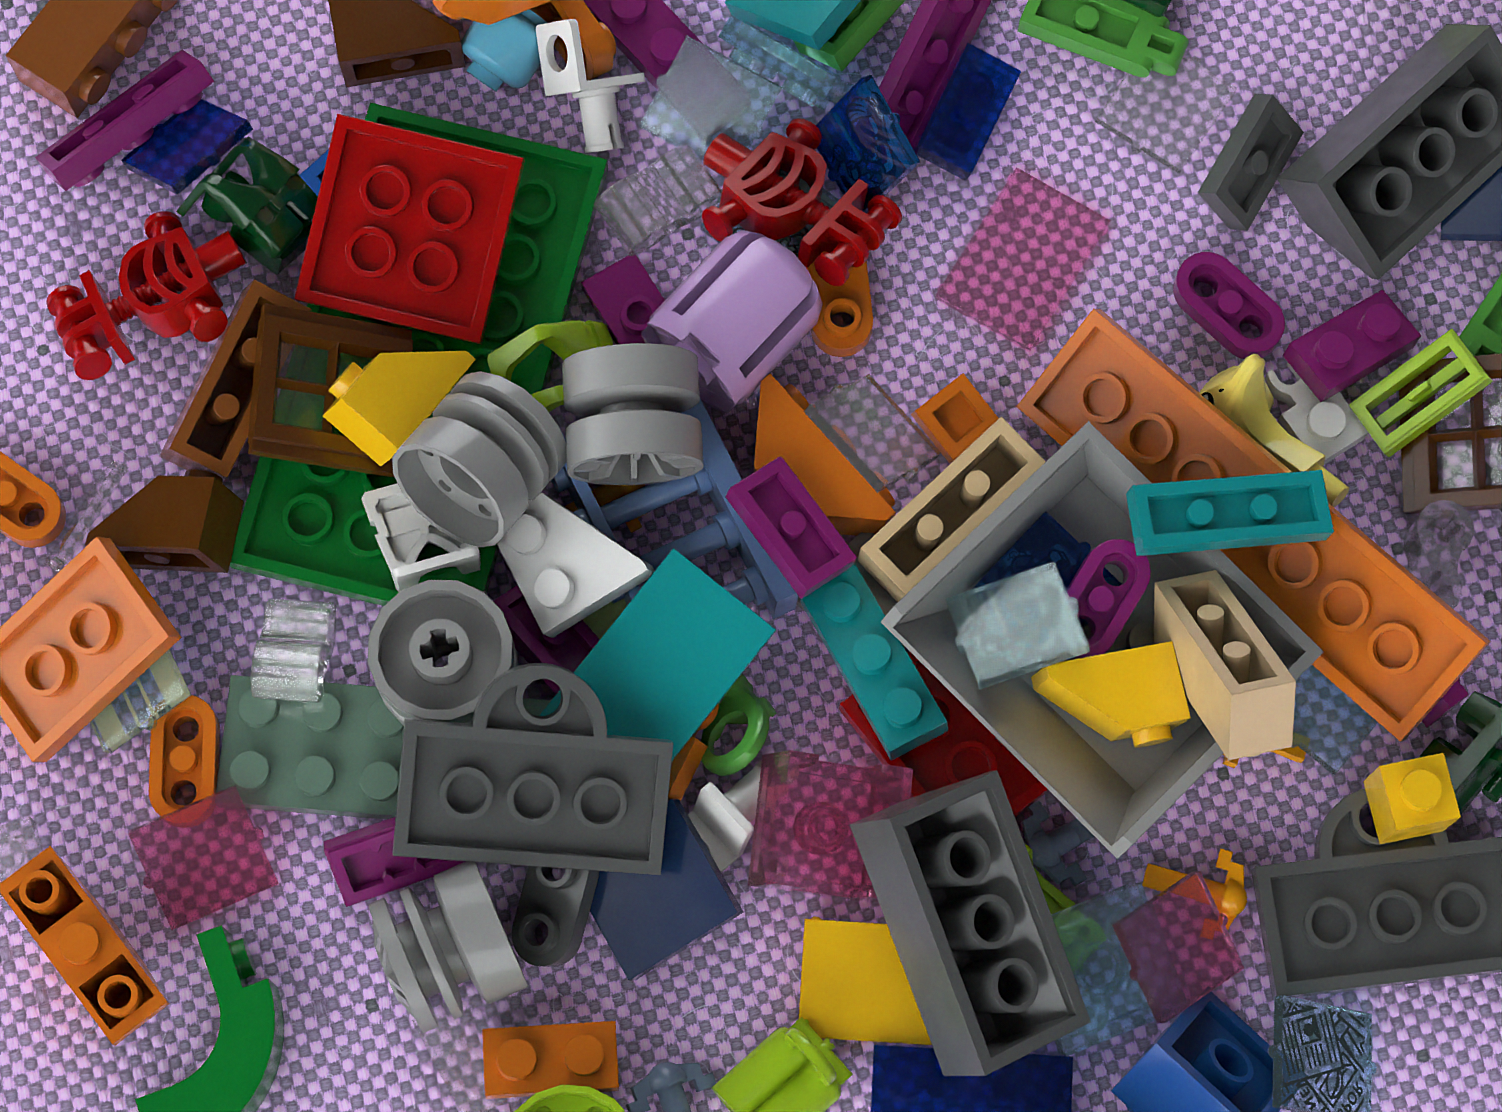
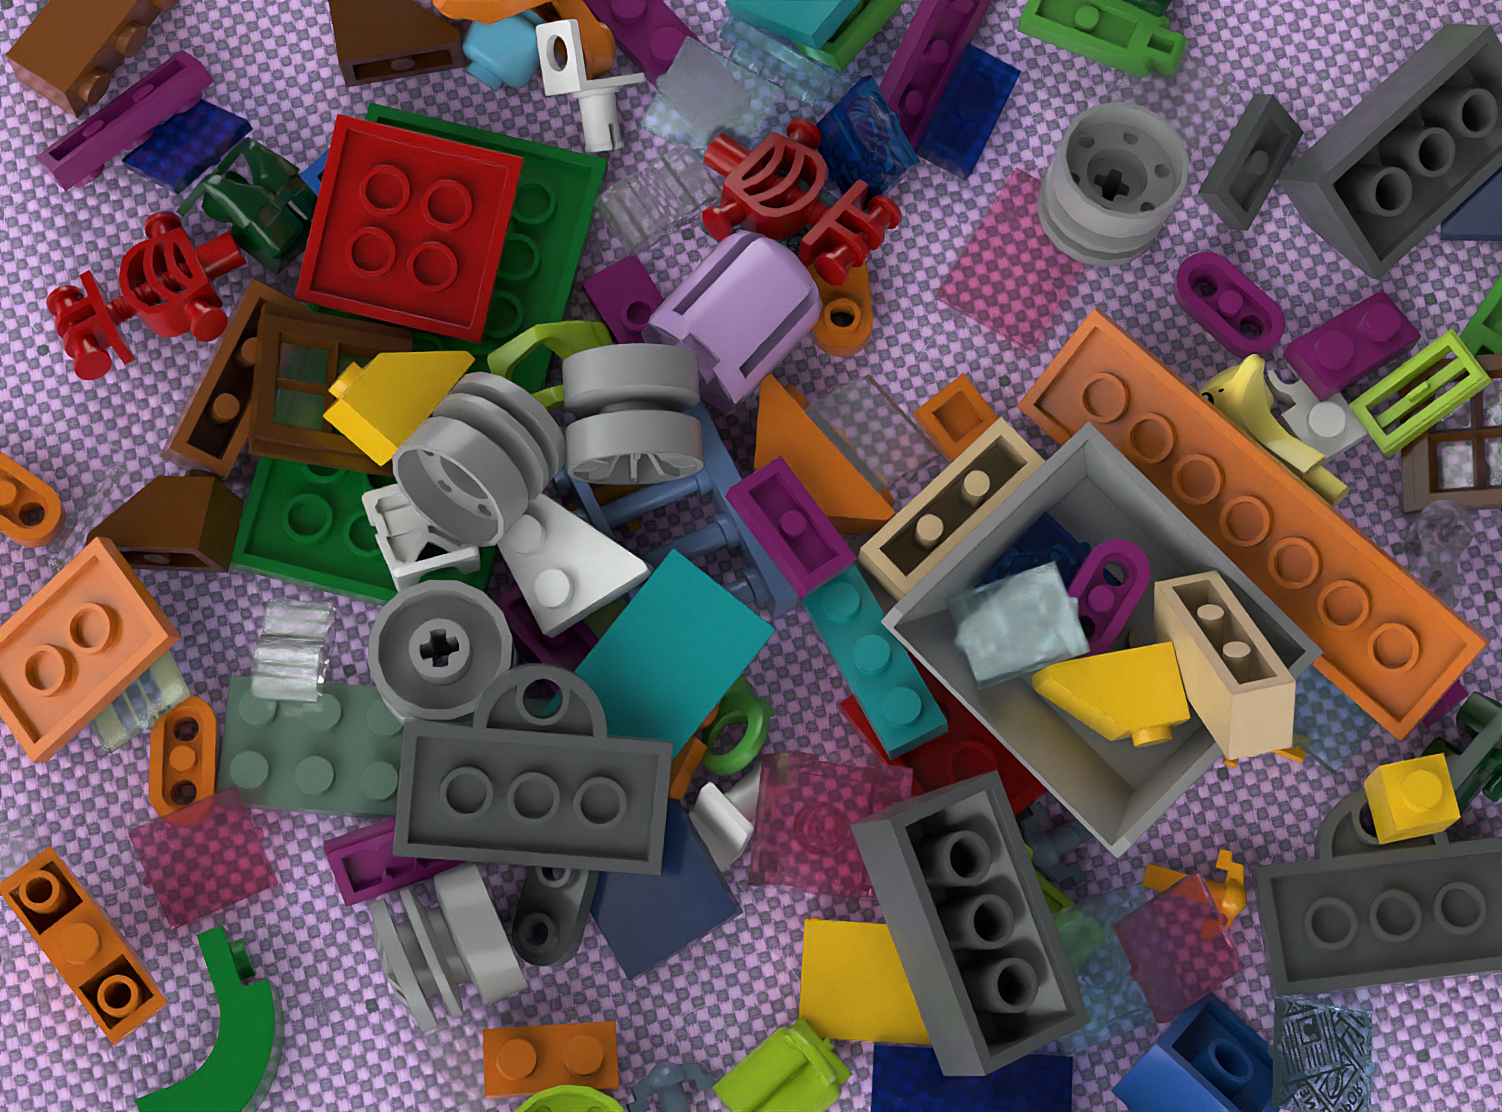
(1112, 184): none -> light grey wheel
(1229, 512): teal plate -> none

